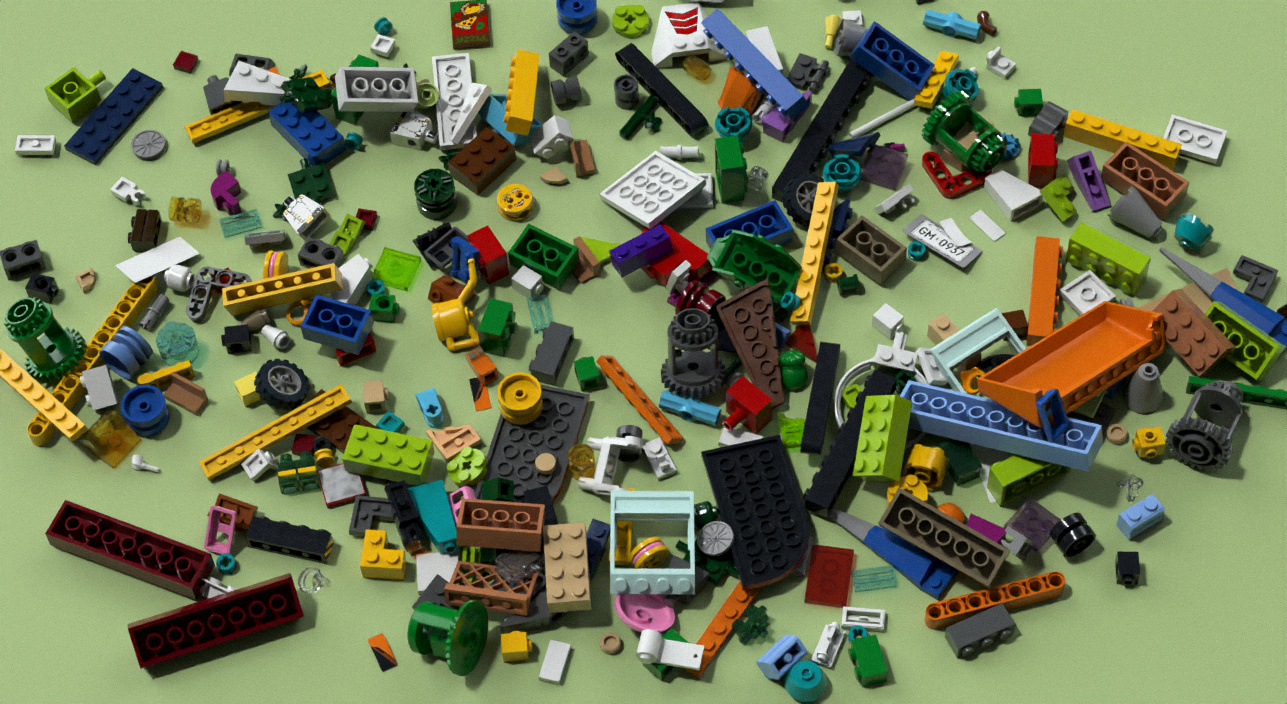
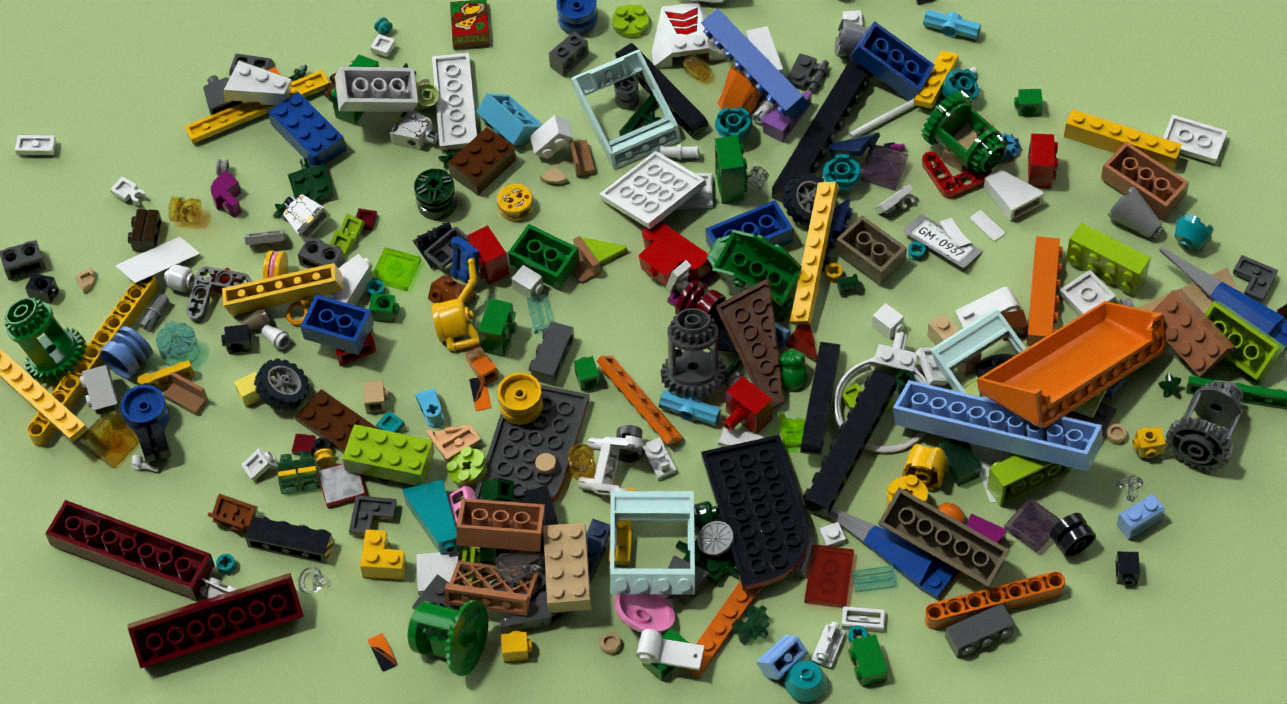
(75, 93): lime brick -> none
(113, 116): dark blue plate -> none
(148, 144): light grey wheel -> none
(153, 442): none -> black wheel
(185, 61): dark red tile -> none
(215, 525): bright pink piece -> none
(241, 224): clear light blue tile -> none
(275, 431): yellow plate -> none
(306, 95): dark green plate -> none
(353, 141): teal bush -> none
(405, 517): black plate -> none
(474, 100): white wing -> none
(521, 92): yellow brick -> none
(554, 662): white tile -> none
(566, 90): dark grey wheel -> none
(640, 141): none -> light aqua window
(641, 251): dark purple brick -> none
(649, 554): yellow head -> none
(790, 301): teal bush -> none
(831, 24): light yellow cone -> none
(832, 535): none -> white plate
(882, 438): lime brick -> none
(968, 378): light orange piece -> none
(983, 19): reddish brown arm -> none
(999, 64): white bracket -> none
(1002, 299): none -> white door
(1019, 544): light grey hinge -> none
(1049, 120): dark grey brick -> none
(1055, 195): lime plate -> none
(1057, 409): blue piece -> none
(1089, 180): medium lavender slope -> none
(1144, 390): light grey cone -> none
(1170, 384): none -> dark green plant

